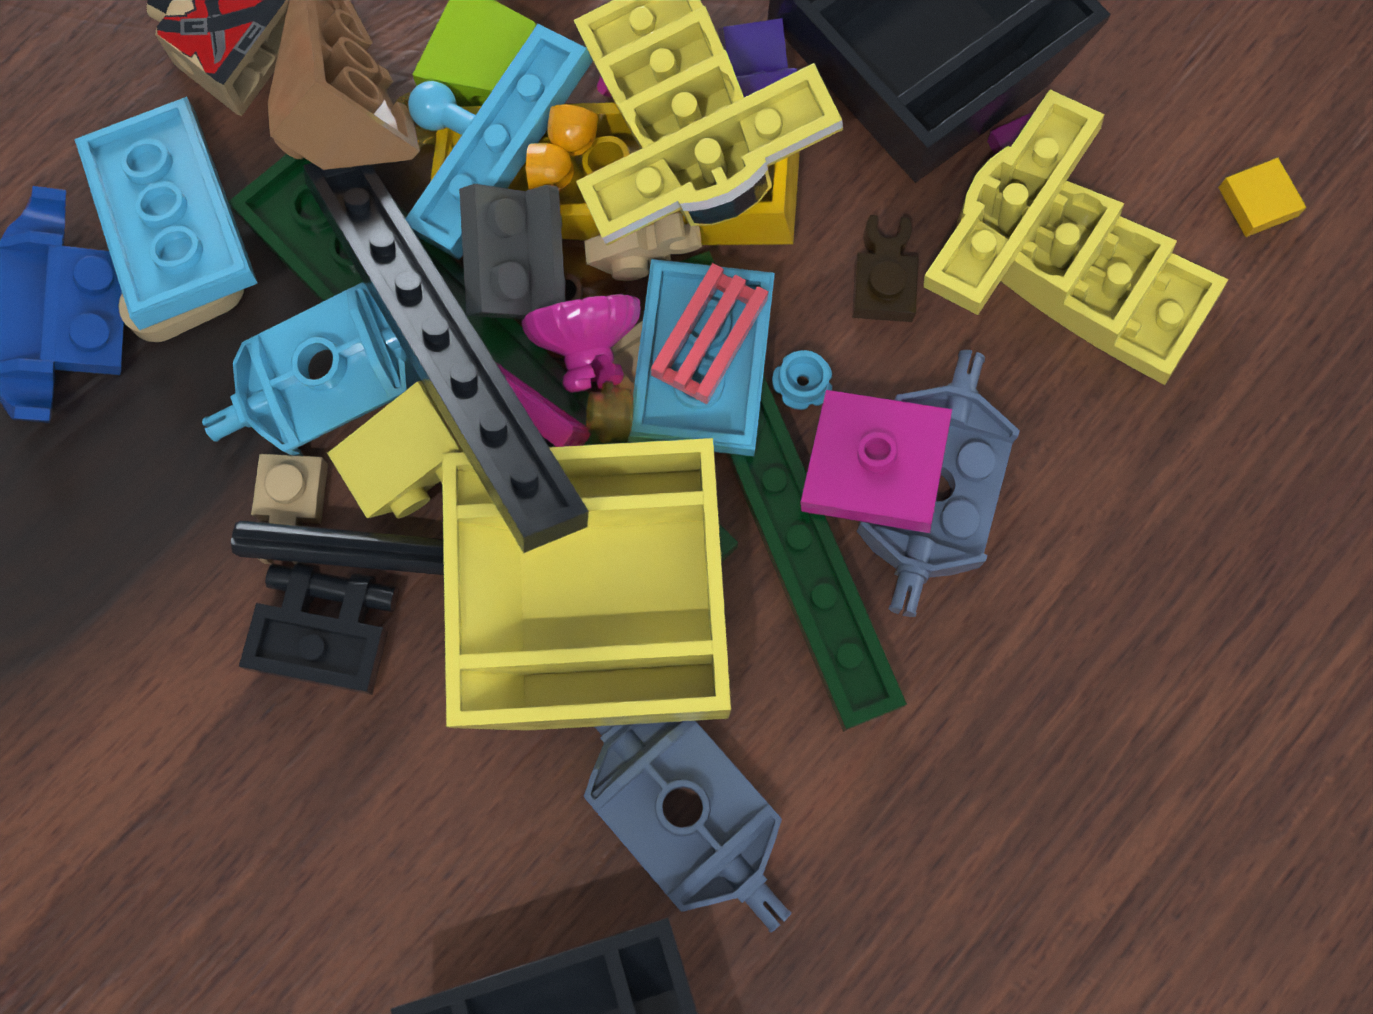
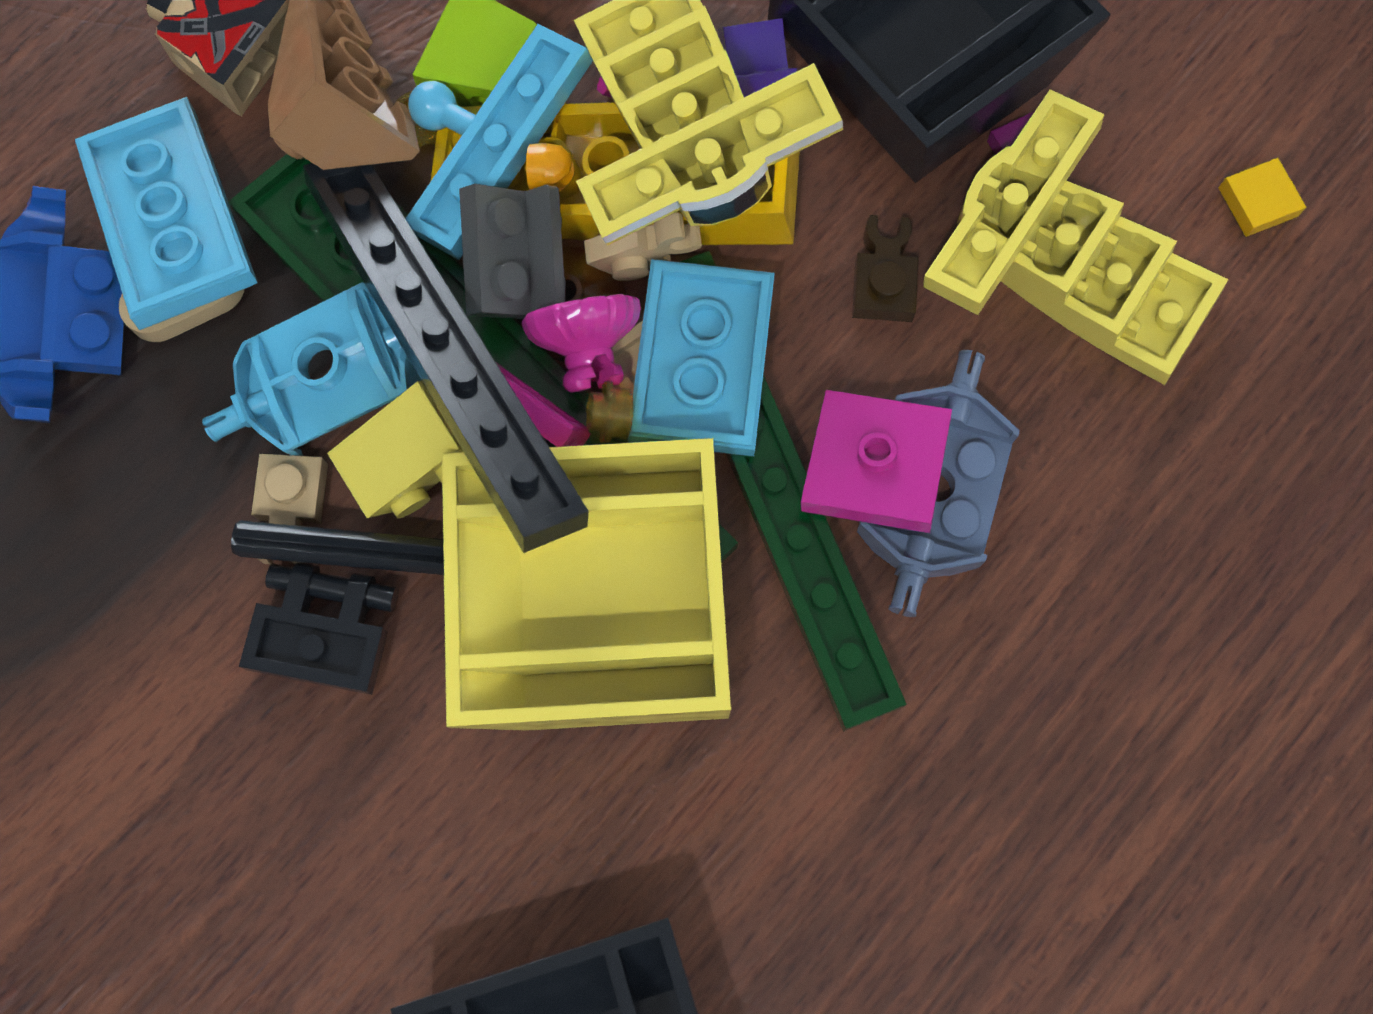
(572, 128): light orange hinge -> none
(696, 864): sand blue plate -> none
(733, 290): coral tile -> none
(804, 364): medium azure plate -> none

